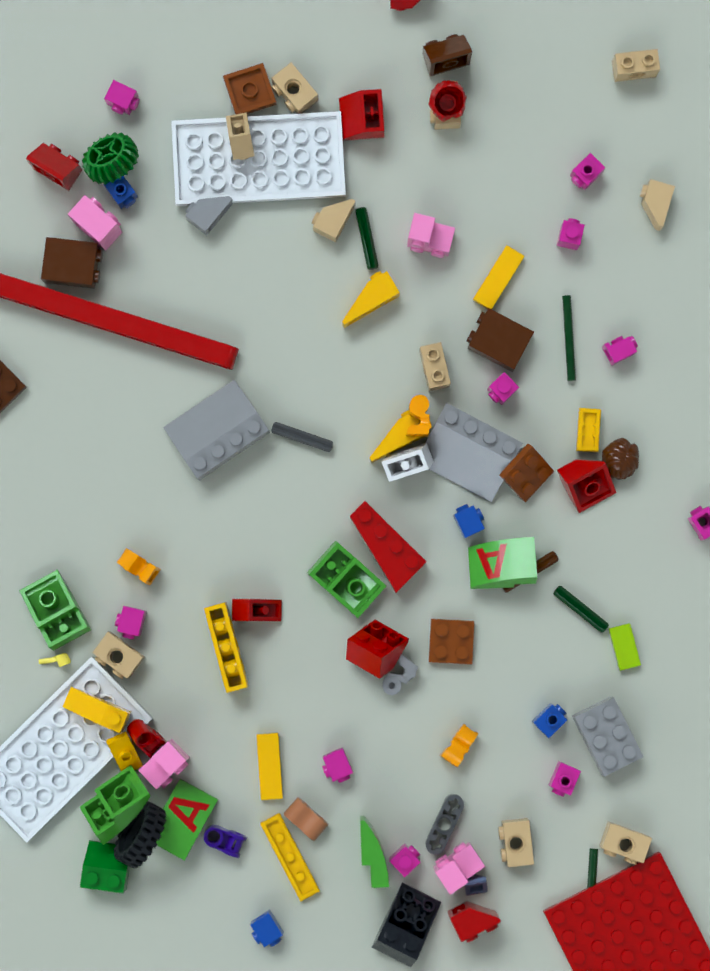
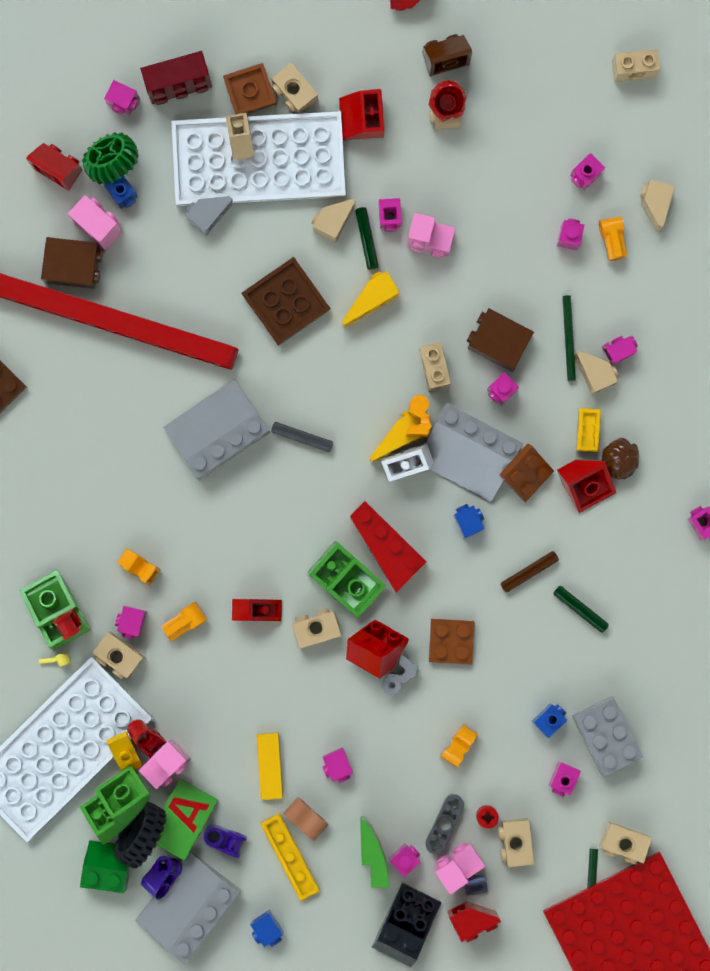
(68, 624): none -> red piece
(97, 710): yellow slope -> none
(160, 877): none -> dark purple piece
(176, 78): none -> dark red brick
(187, 619): none -> light orange piece
(189, 908): none -> light grey slope
(226, 647): yellow brick -> none
(286, 301): none -> reddish brown plate
(307, 638): none -> tan brick
(393, 207): none -> dark pink brick
(487, 814): none -> red wheel
(498, 277): yellow tile -> none
(502, 563): slope -> none
(596, 372): none -> tan slope
(612, 233): none -> light orange piece
(624, 646): lime tile -> none

